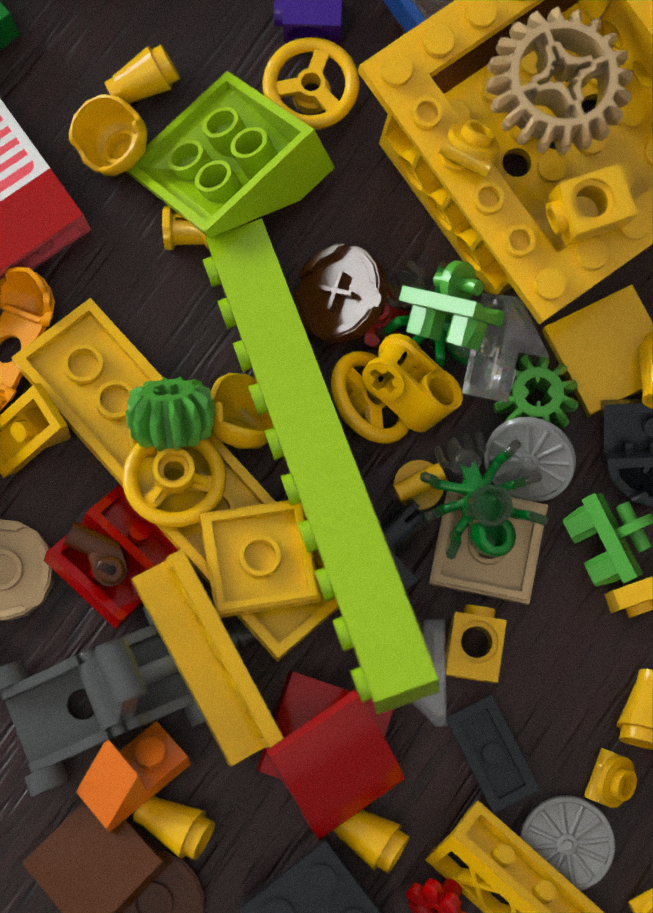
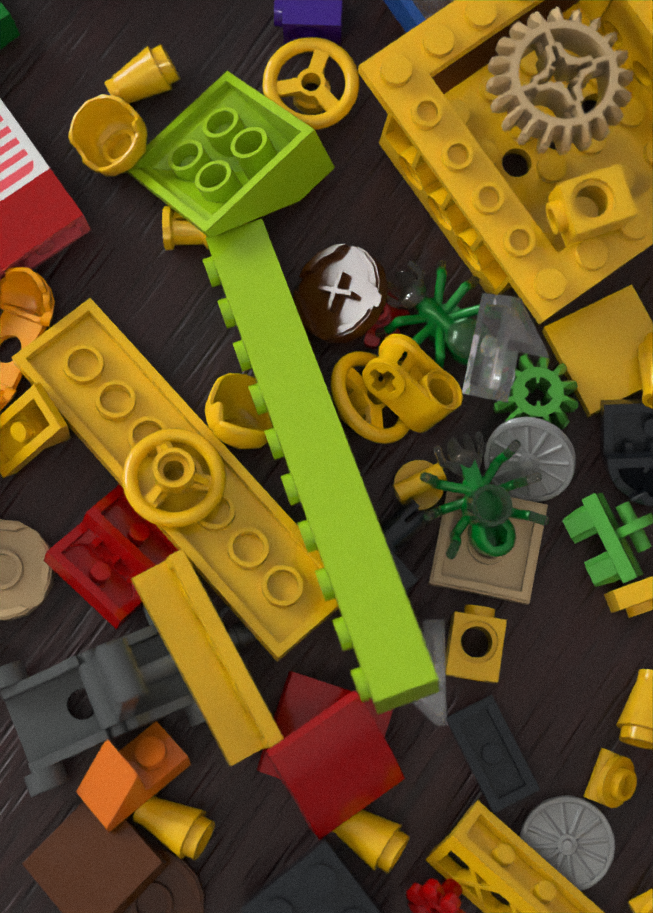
(102, 553): reddish brown arm -> none
(170, 413): bright green gear -> none
(258, 559): yellow tile -> none
(468, 317): bright green hips -> none
(471, 145): yellow plate -> none

